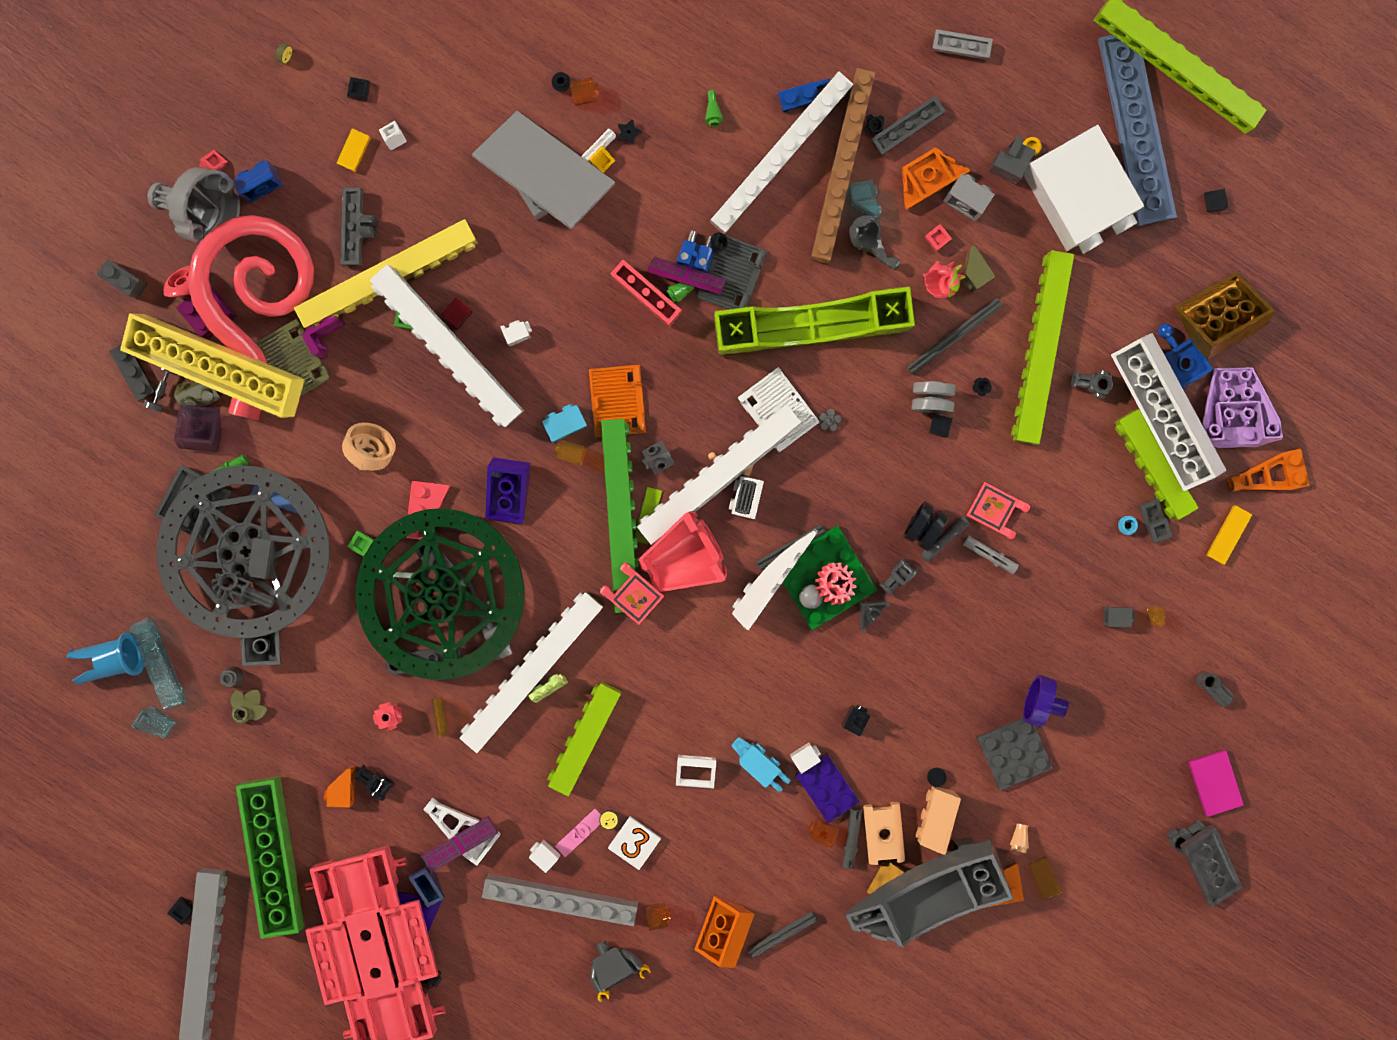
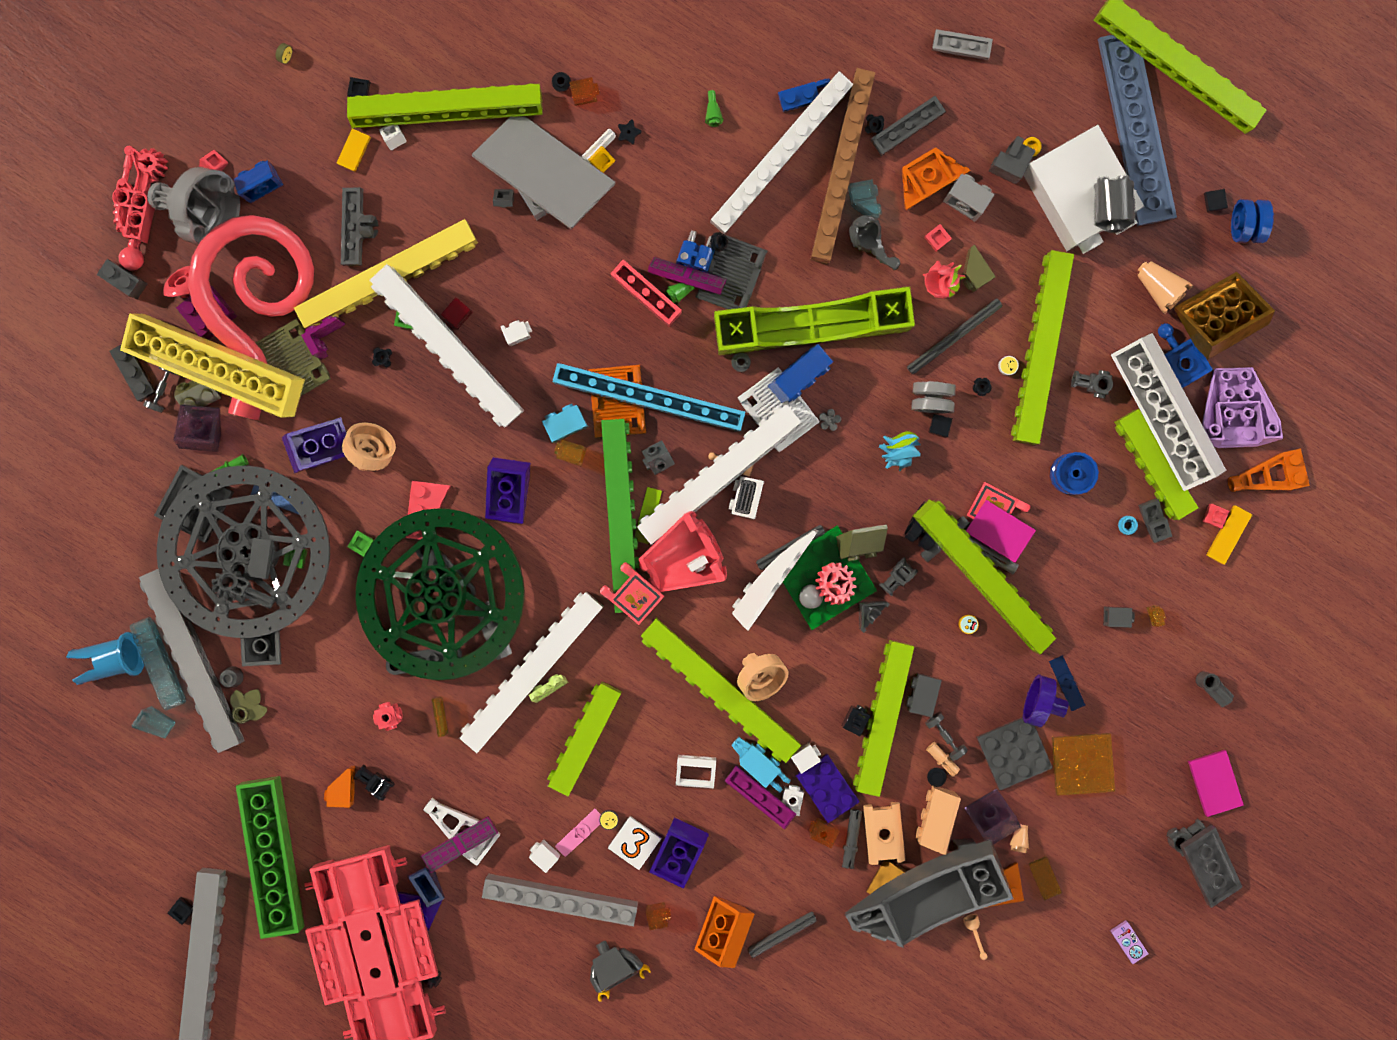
(130, 211): none -> coral arm
(193, 665): none -> light grey brick
(288, 558): none -> bright green plate
(315, 445): none -> dark purple slope
(377, 357): none -> black plate
(444, 105): none -> lime brick
(503, 198): none -> dark grey plate
(648, 397): none -> medium azure brick
(679, 853): none -> dark purple slope
(697, 564): none -> white plate
(721, 690): none -> lime brick
(736, 357): none -> dark grey plate
(760, 797): none -> magenta tile
(767, 675): none -> light nougat piece
(793, 791): none -> white brick
(801, 374): none -> blue brick
(862, 542): none -> olive slope
(884, 718): none -> lime brick
(901, 449): none -> medium azure hair
(923, 694): none -> dark grey brick
(943, 759): none -> light nougat axle
(959, 751): none -> dark grey wheel
(968, 624): none -> tile
(972, 923): none -> light nougat hinge
(984, 576): none -> lime brick
(992, 817): none -> slope
(1000, 531): none -> dark pink tile
(1008, 365): none -> light yellow tile
(1067, 683): none -> dark blue piece
(1083, 764): none -> clear yellow plate
(1085, 473): none -> blue wheel
(1114, 203): none -> dark grey cylinder
(1129, 942): none -> lavender tile
(1163, 285): none -> light nougat cone
(1215, 516): none -> coral tile
(1252, 221): none -> blue wheel

